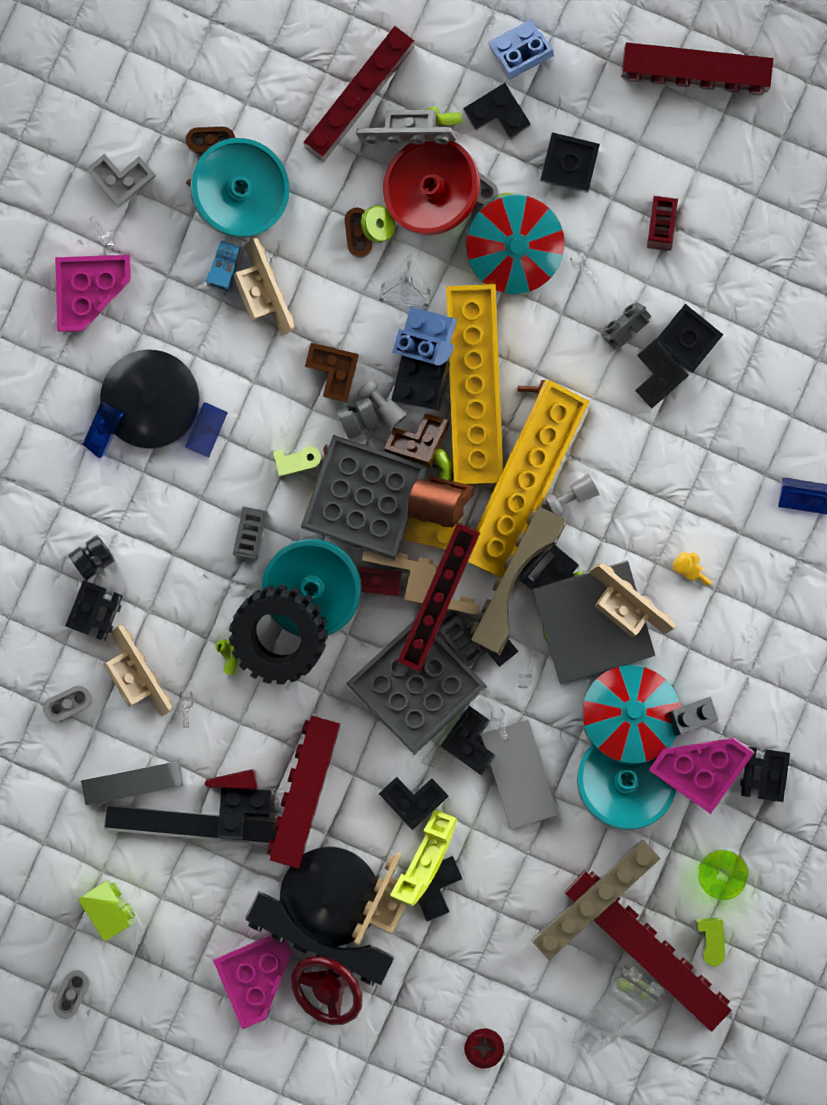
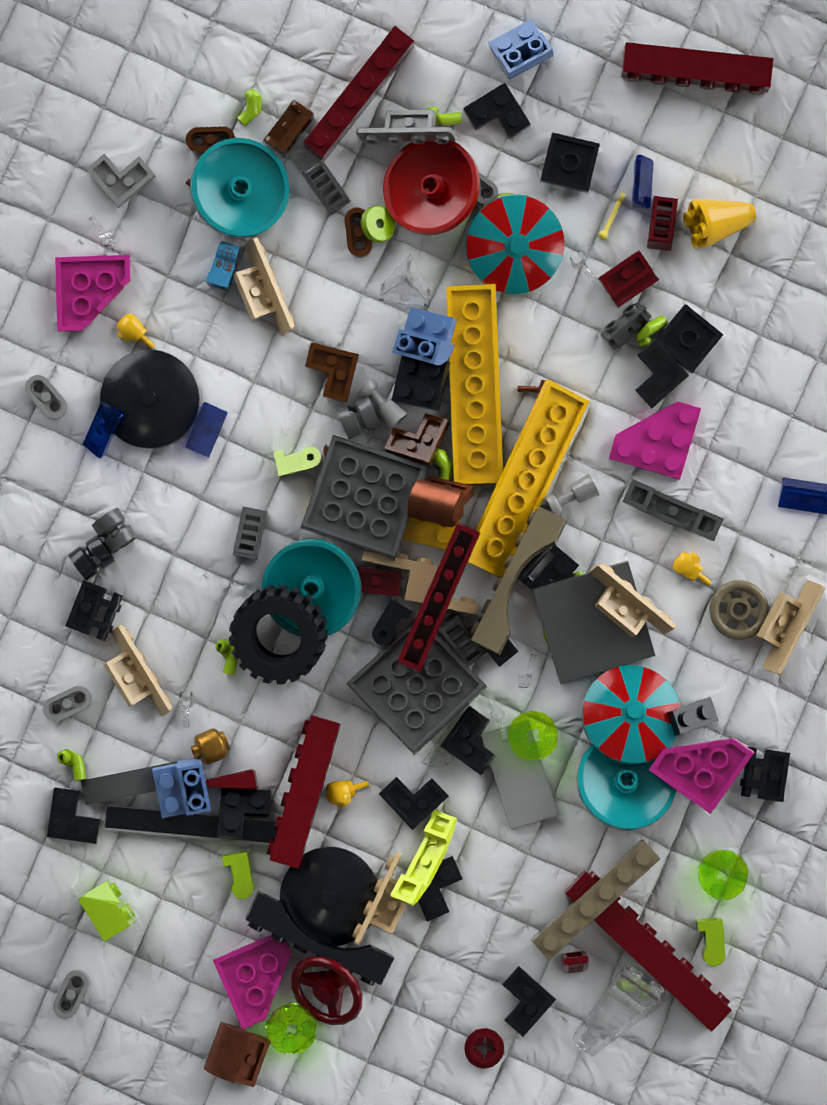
(46, 397): none -> light grey plate
(64, 821): none -> black plate
(73, 761): none -> lime arm
(109, 523): none -> dark grey wheel
(132, 329): none -> yellow piece
(181, 788): none -> medium blue brick
(210, 746): none -> pearl gold head
(236, 1054): none -> copper brick
(242, 874): none -> lime leg
(254, 106): none -> lime arm
(284, 1016): none -> clear neon green plate
(289, 128): none -> reddish brown hinge
(318, 191): none -> dark grey slope
(341, 792): none -> yellow piece
(384, 629): none -> black leg
(518, 737): none -> clear neon green plate
(533, 1000): none -> black plate
(574, 962): none -> dark red slope
(603, 235): none -> light yellow hinge
(628, 279): none -> dark red plate
(642, 182): none -> clear blue slope
(650, 328): none -> lime arm
(658, 441): none -> dark pink plate
(673, 510): none -> dark grey slope
(716, 220): none -> yellow cone
(720, 620): none -> dark tan plate
(786, 624): none -> tan bracket

